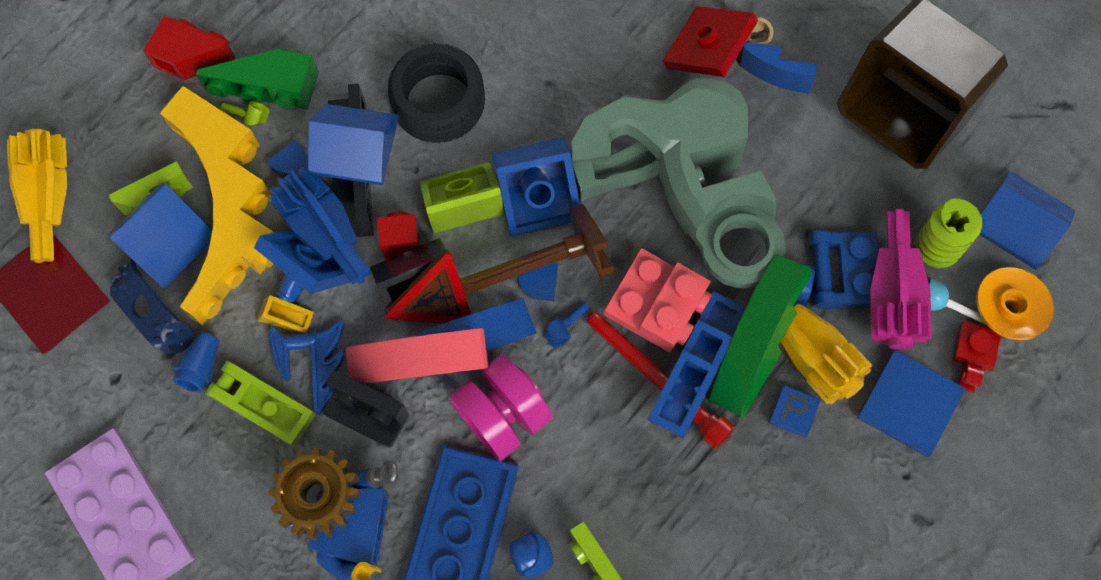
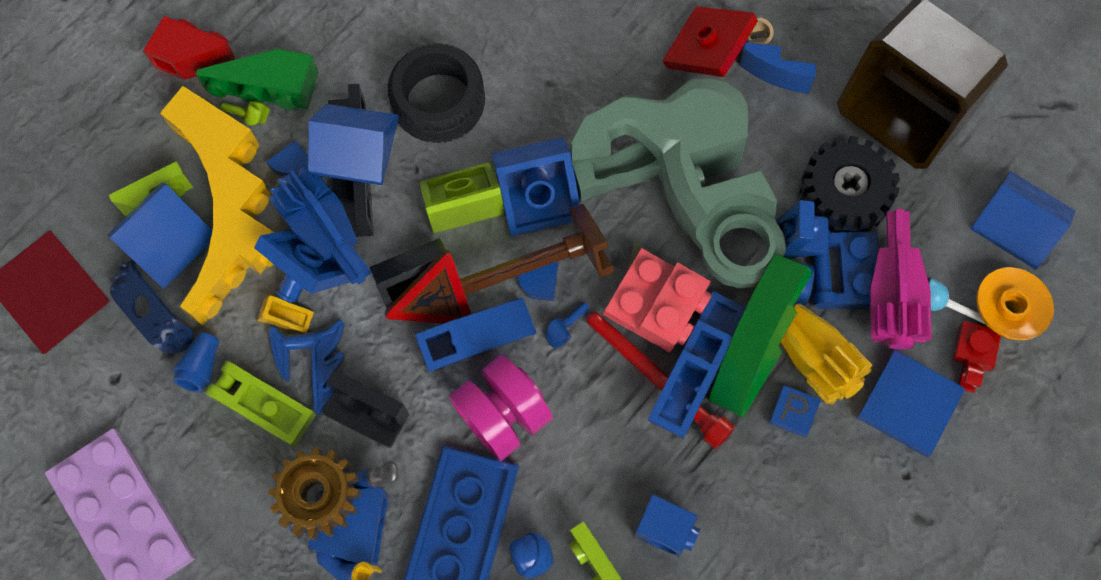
(38, 186): yellow piece -> none
(398, 233): red plate -> none
(417, 356): coral slope -> none
(668, 527): none -> blue brick
(804, 231): none -> blue slope
(850, 208): none -> black bush
(948, 233): lime piece -> none

